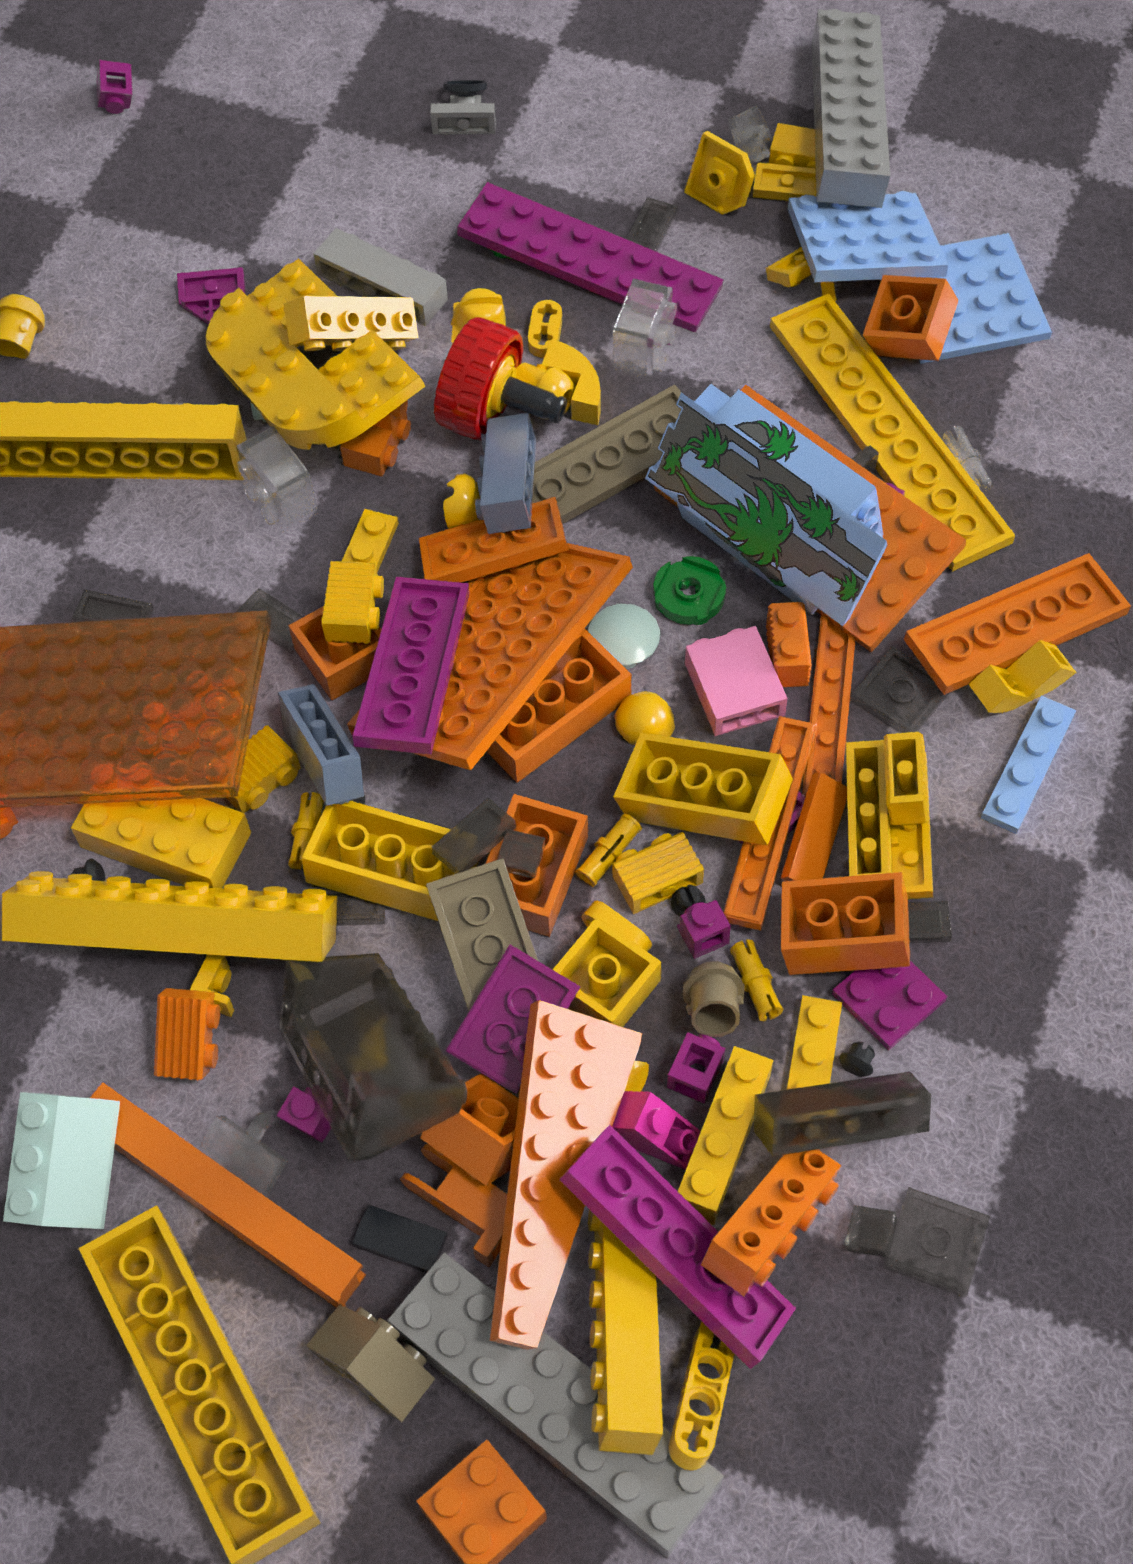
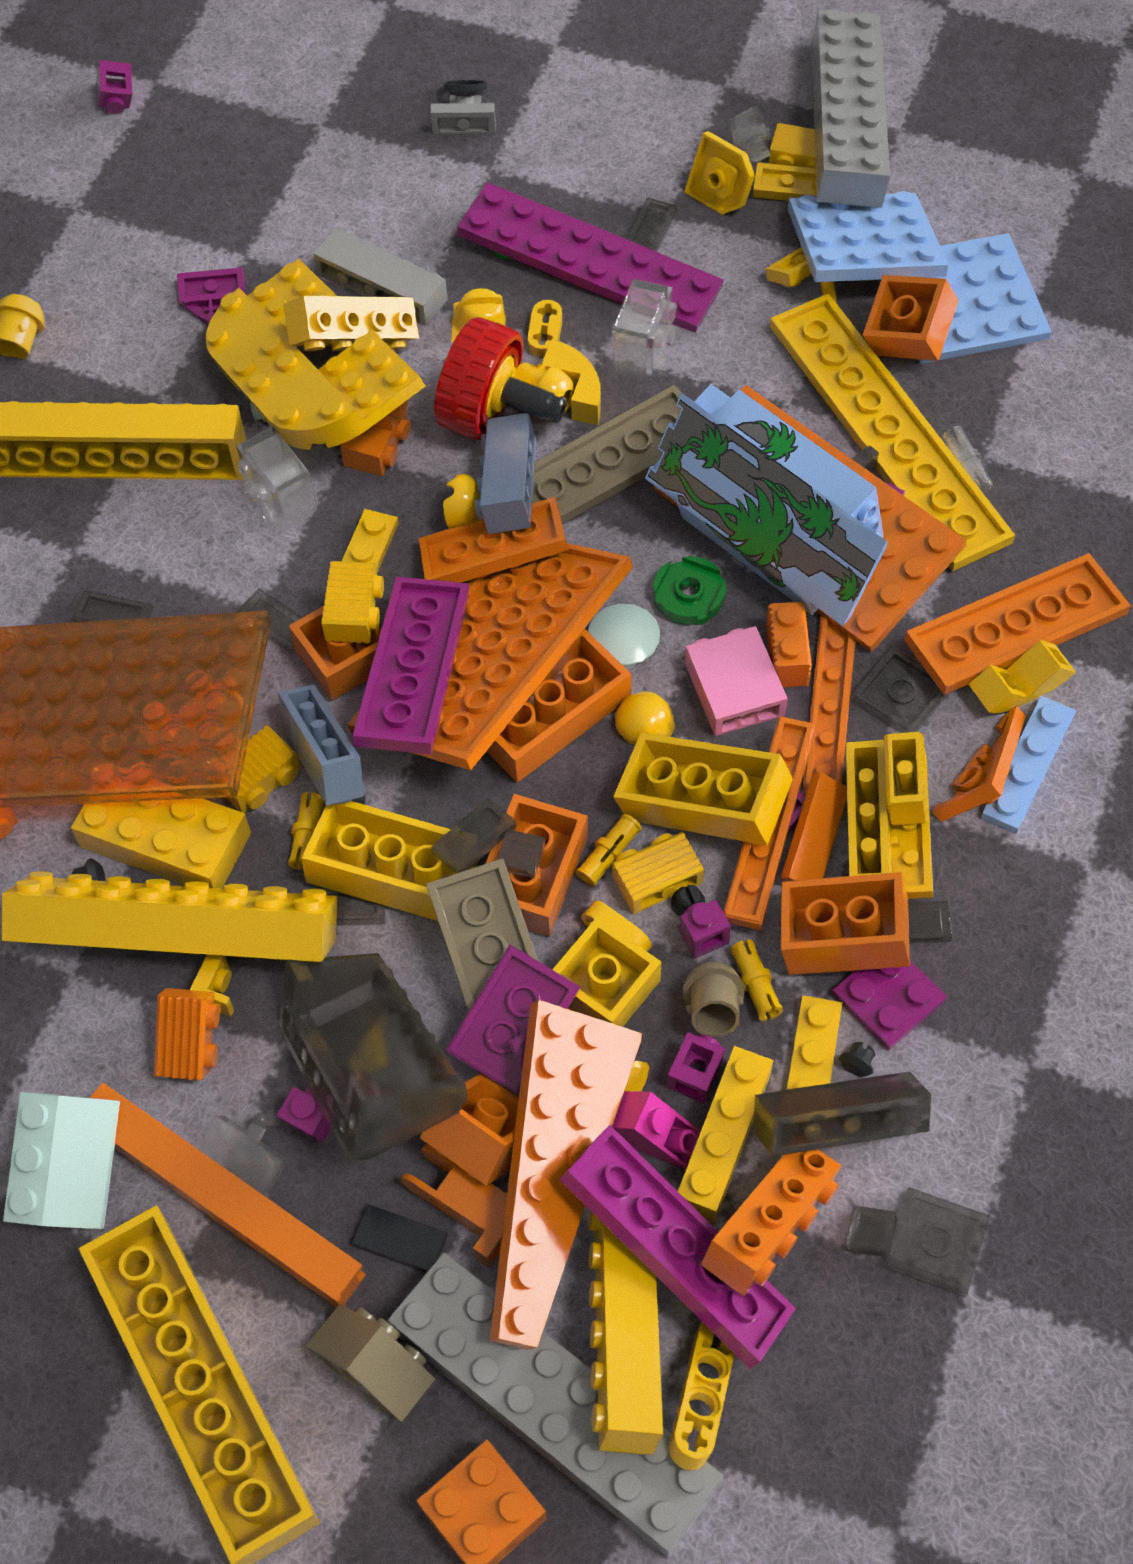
(986, 771): none -> orange wing

